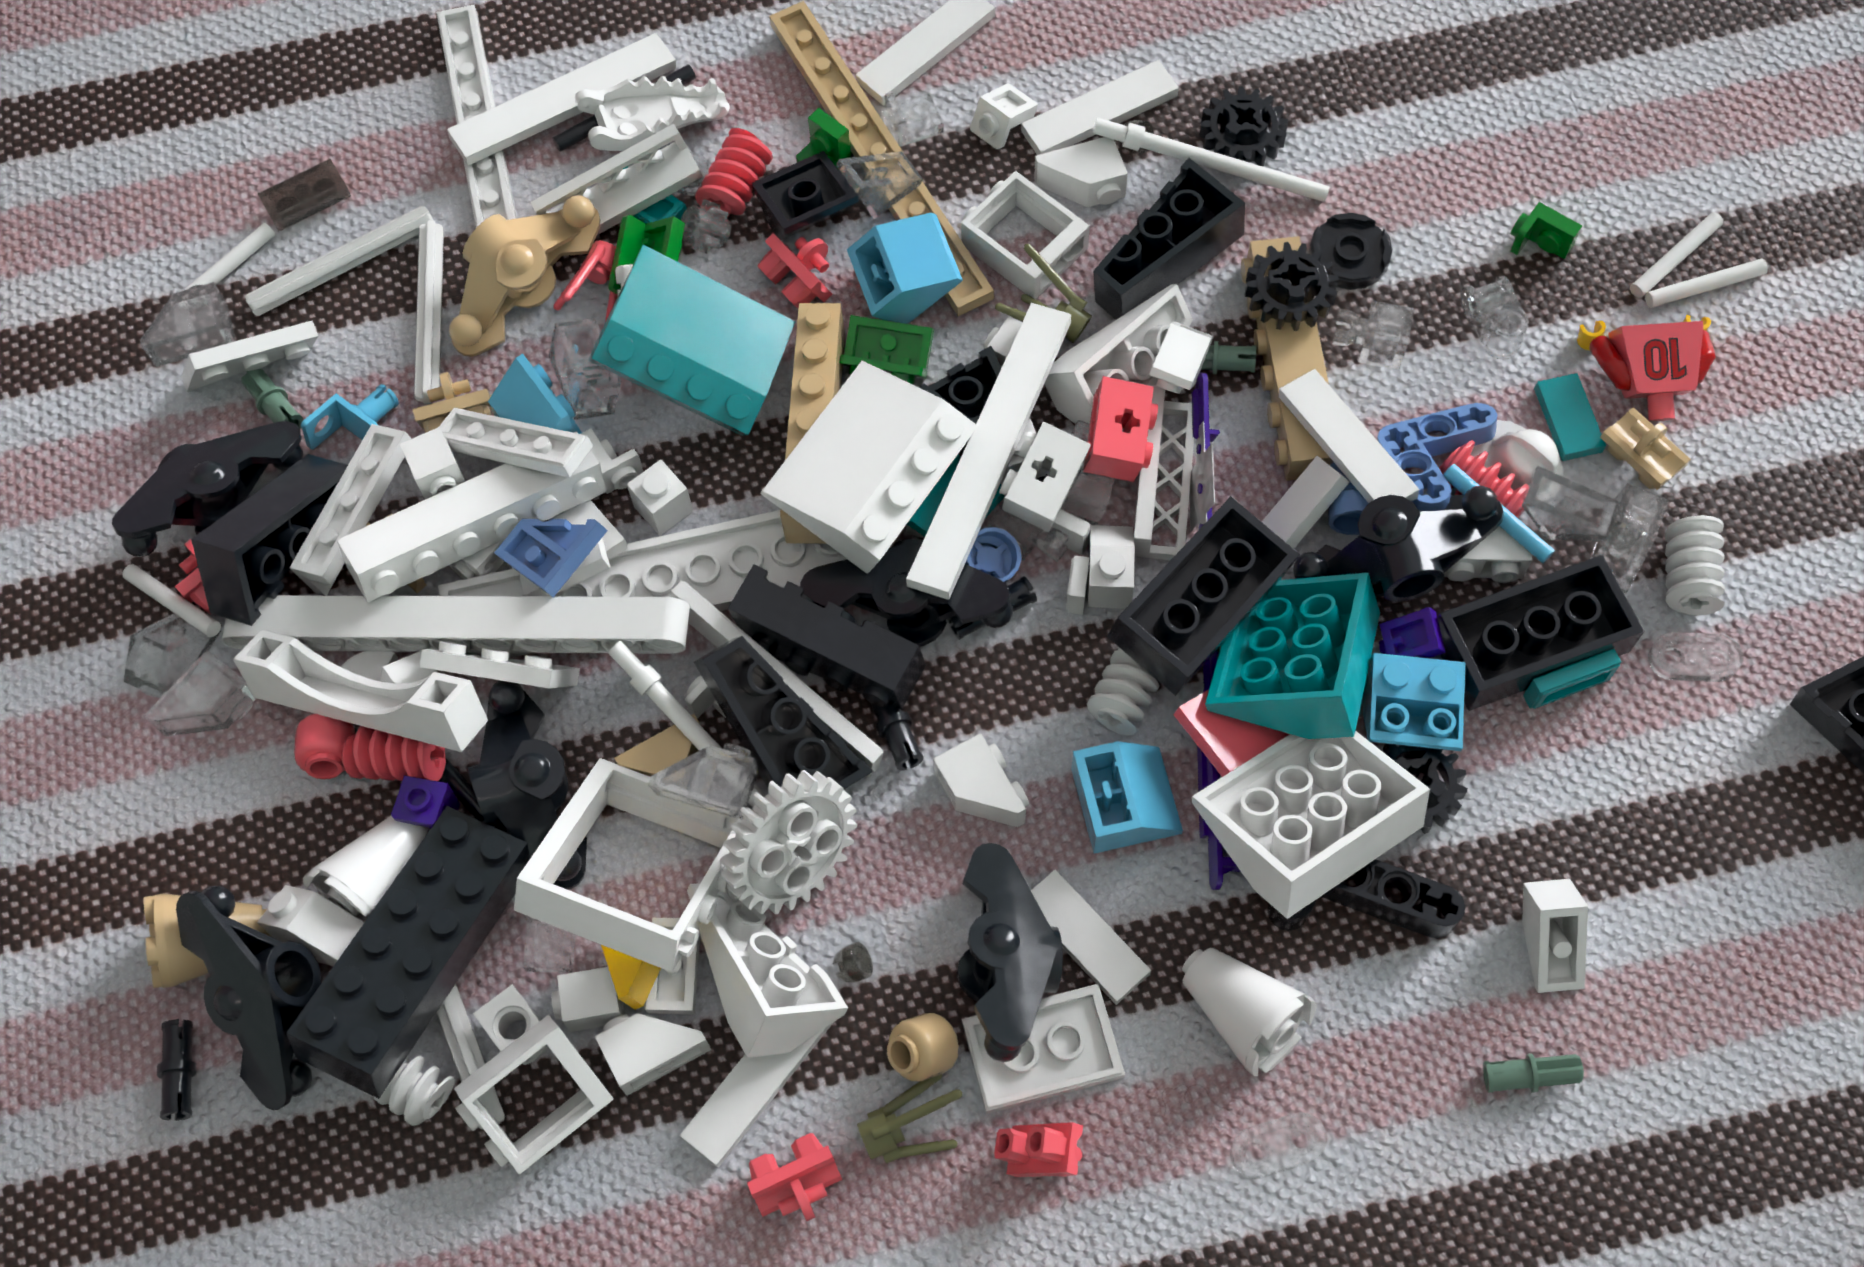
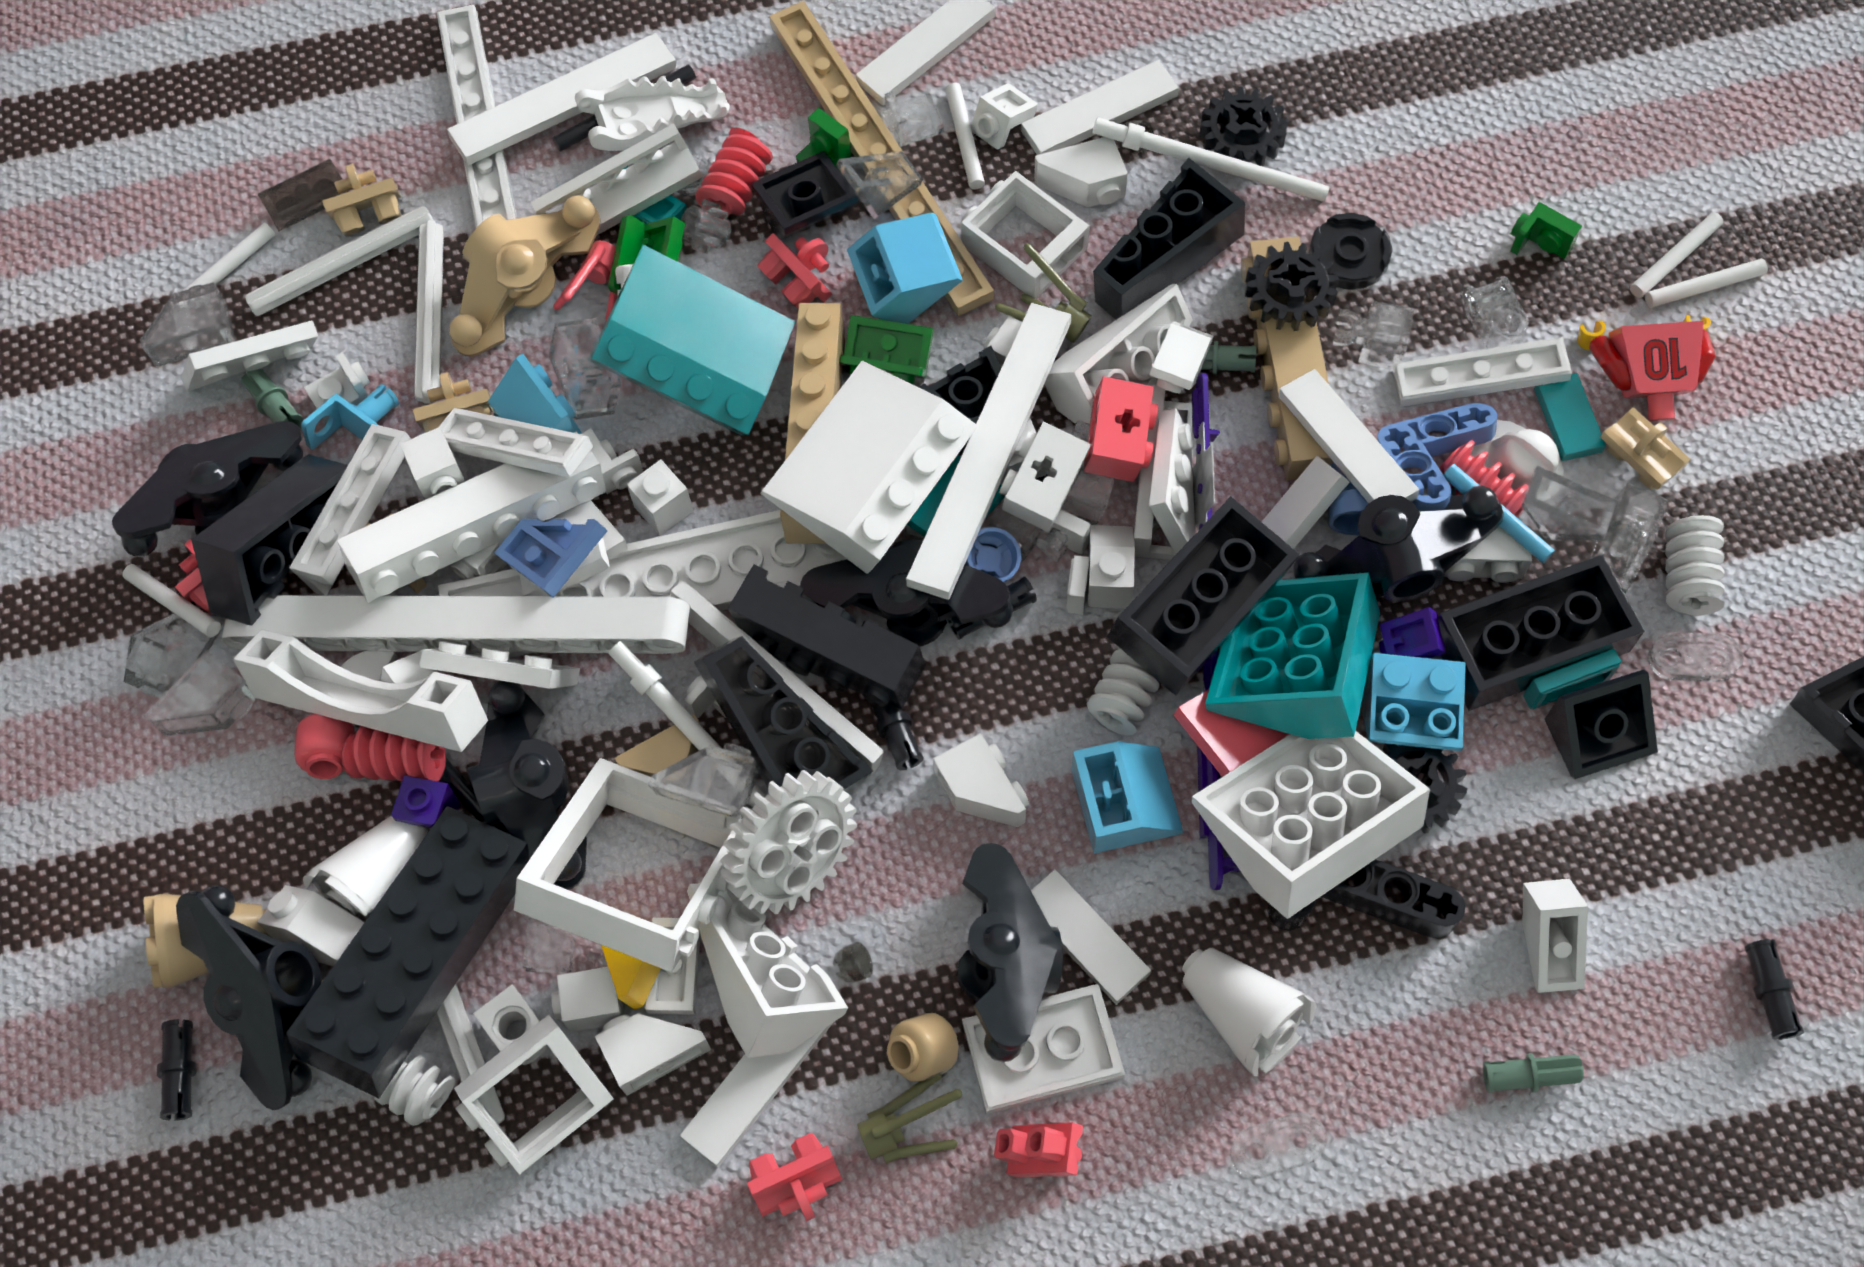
(345, 206): none -> tan hips
(345, 381): none -> white bracket
(964, 136): none -> white bar
(1173, 480): none -> white wing
(1481, 371): none -> white tile
(1604, 724): none -> black slope
(1774, 989): none -> black pin

